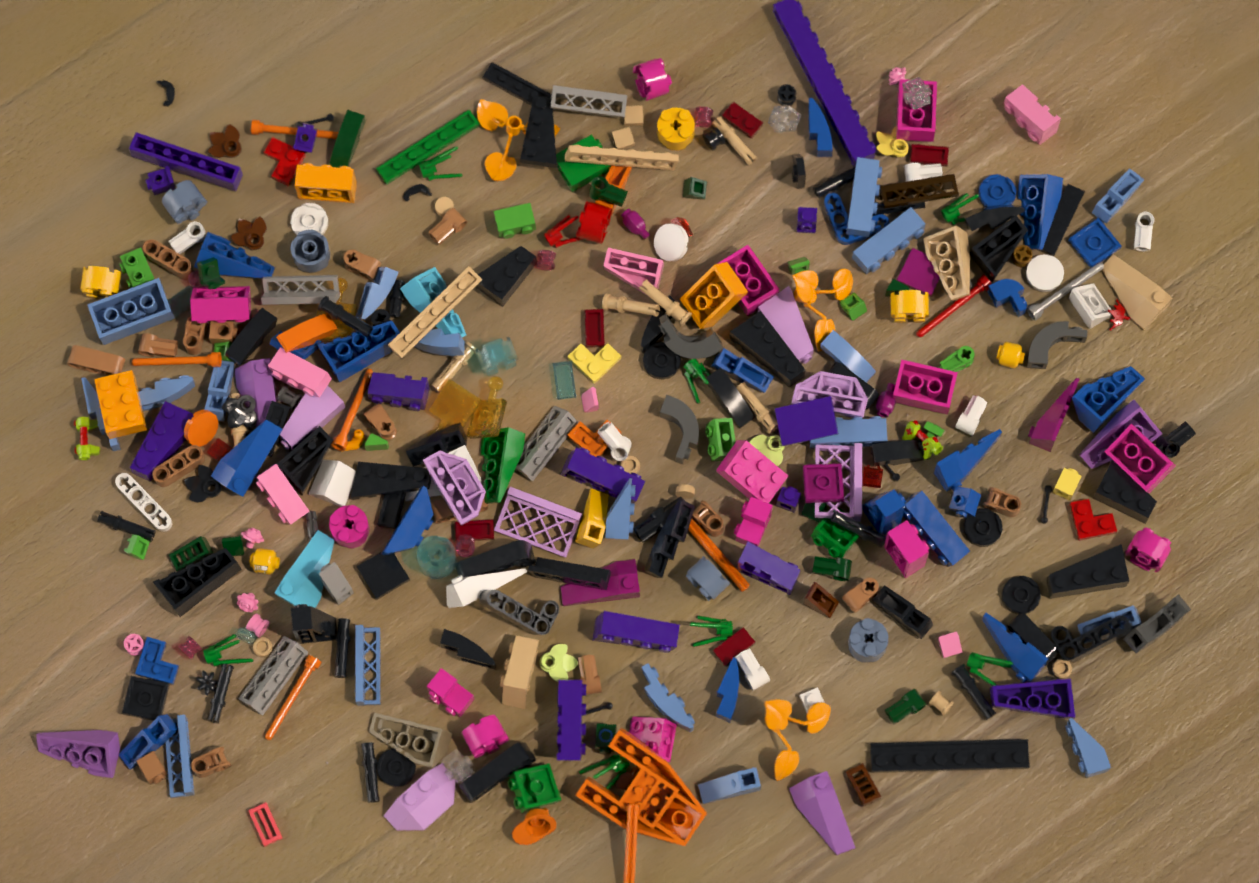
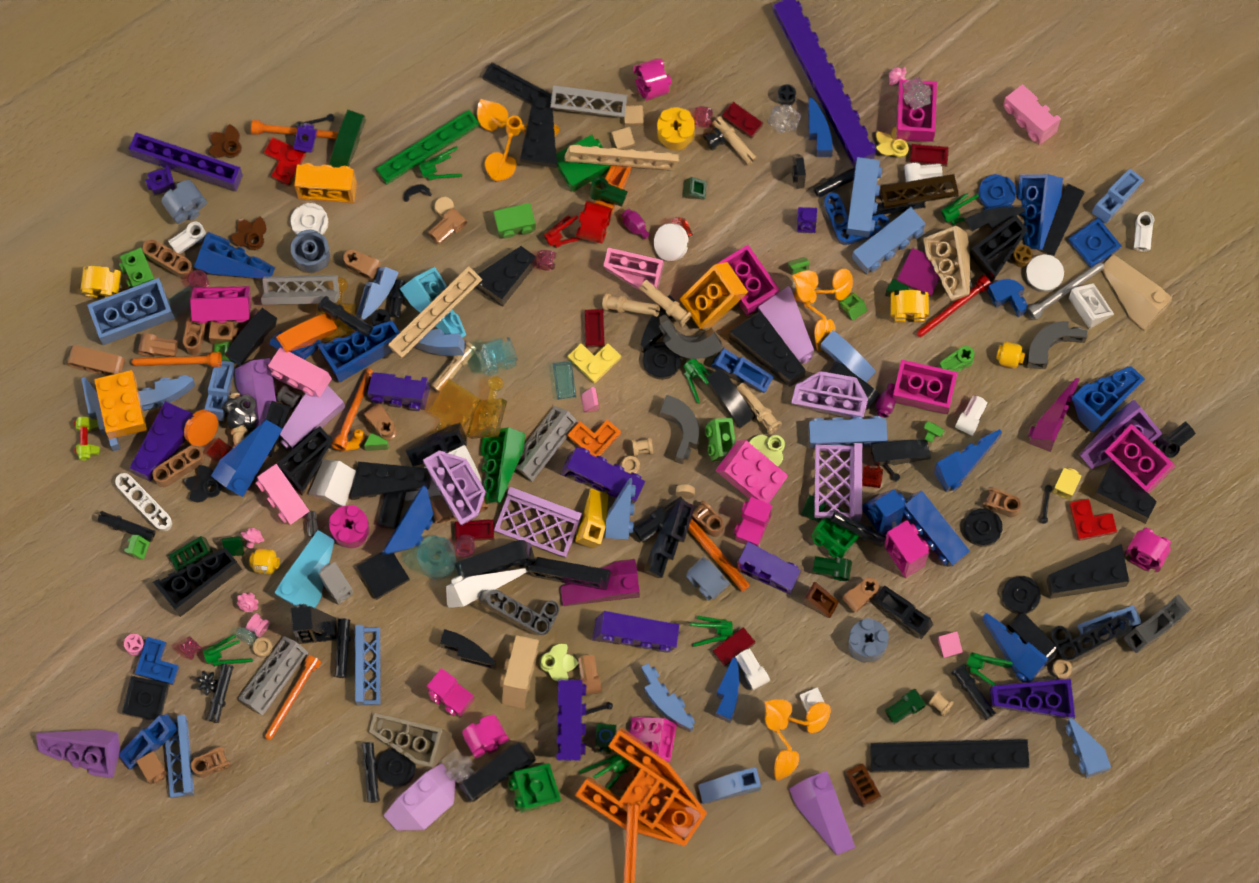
(170, 91): black piece -> none
(209, 273): dark green bracket -> none
(272, 839): coral tile -> none
(534, 827): orange piece -> none
(616, 442): white piece -> none
(642, 447): none -> tan bush
(788, 499): dark purple brick -> none
(806, 421): dark purple tile -> none
(823, 483): magenta tile -> none
(930, 444): lime piece -> none
(964, 502): blue brick -> none
(1118, 315): red piece -> none

